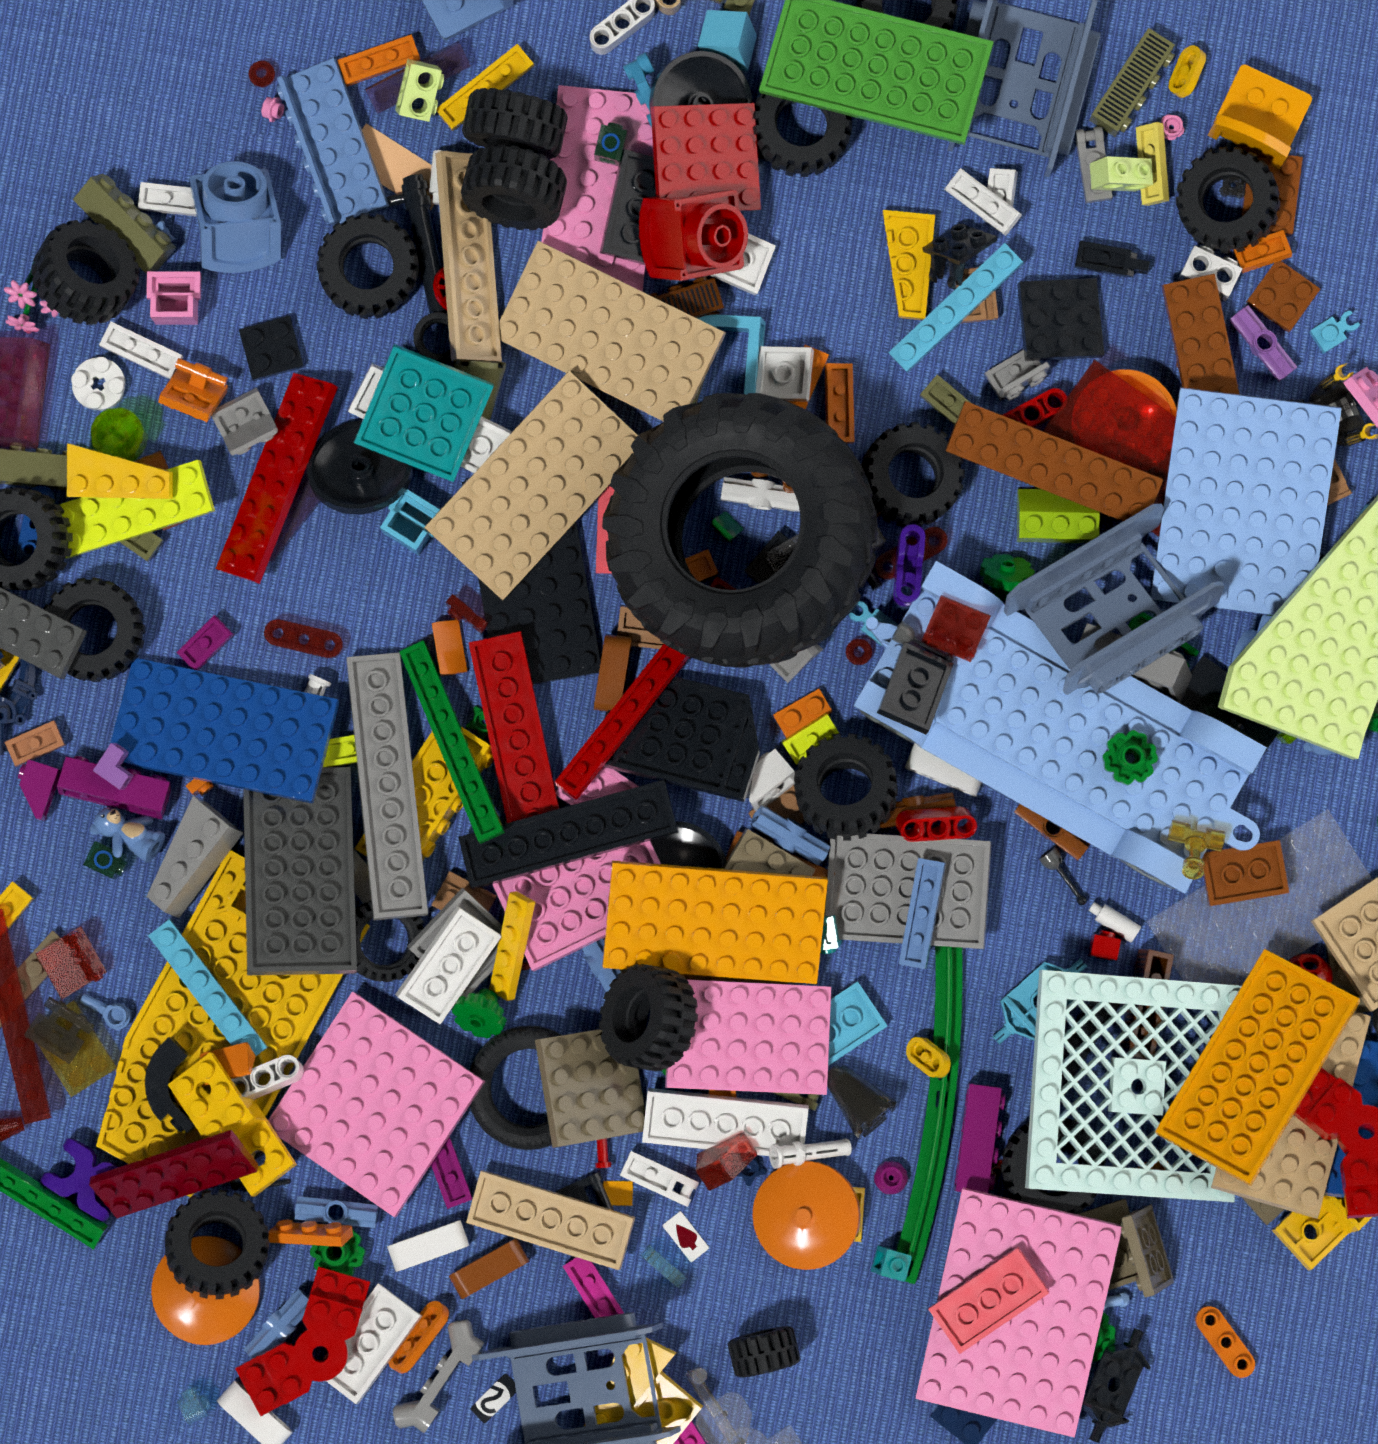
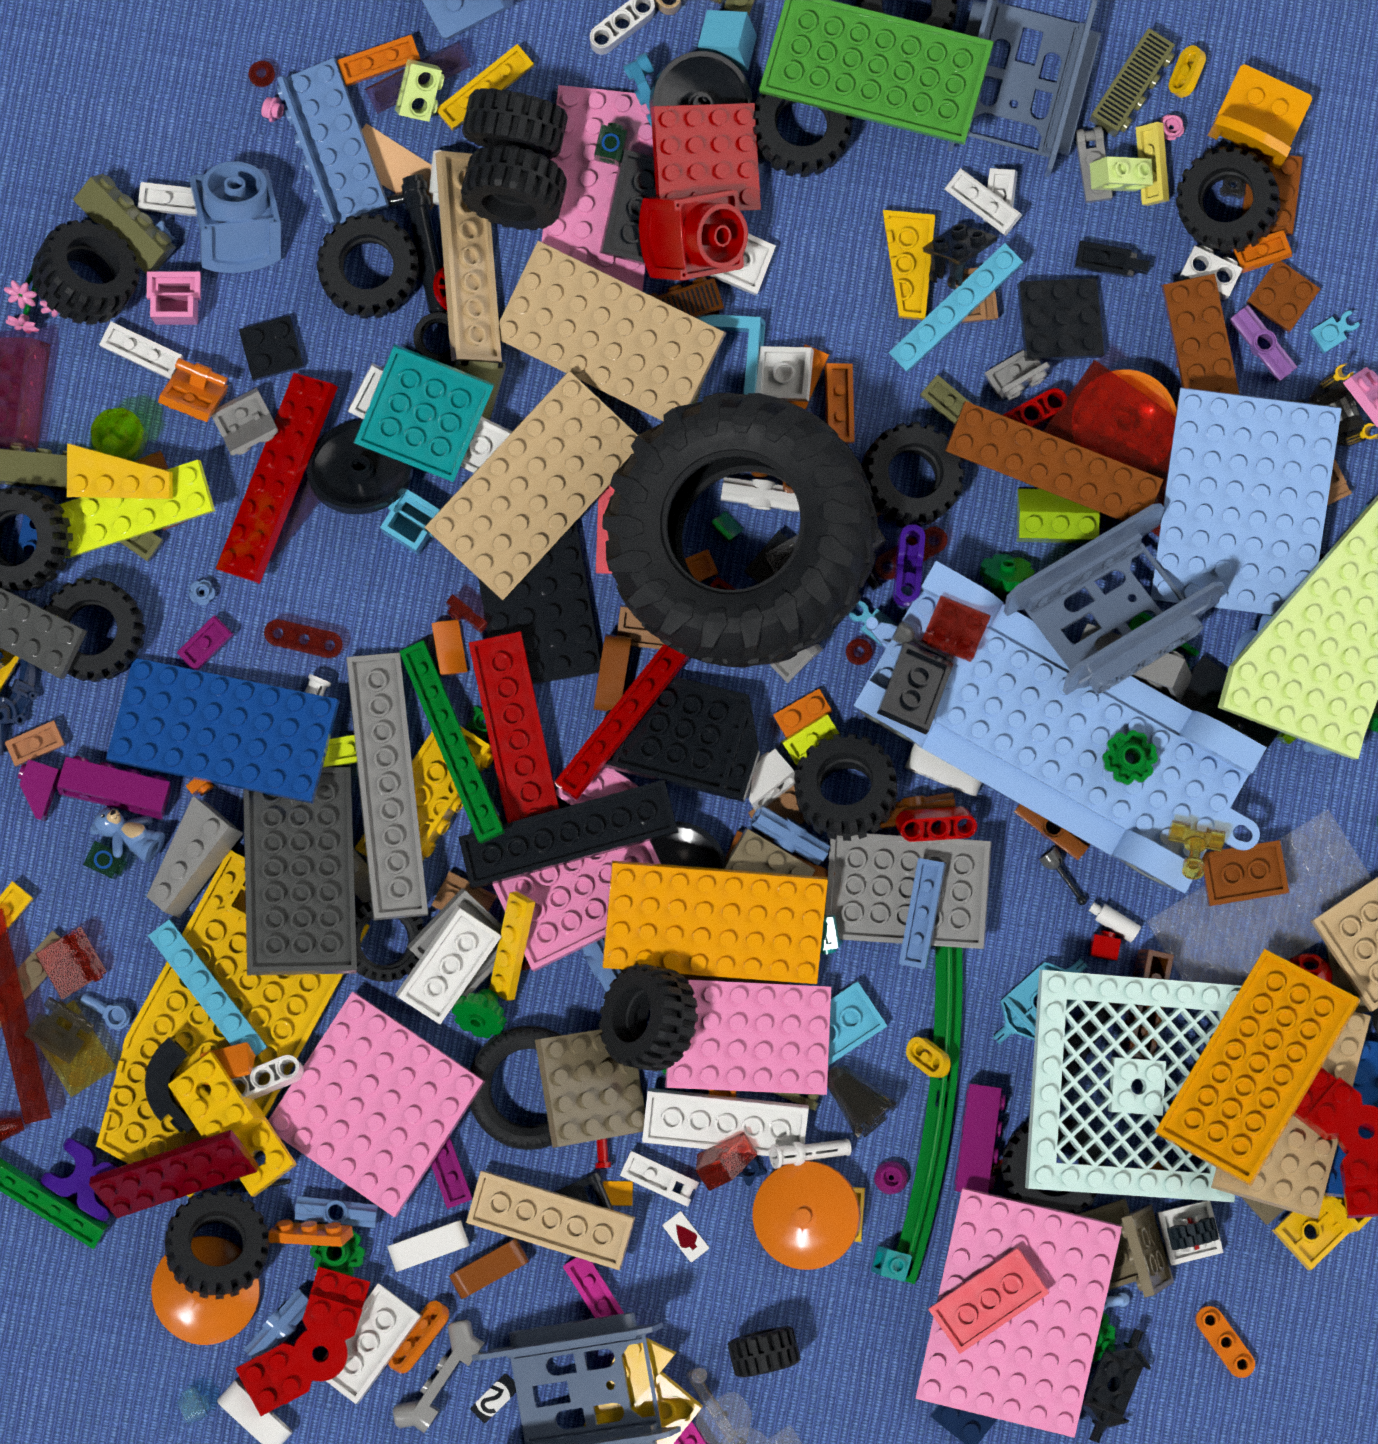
(84, 379): white plate -> none
(110, 766): medium lavender piece -> none
(209, 592): none -> medium blue plate
(663, 1266): clear light blue beam -> none
(1189, 1232): none -> white plate

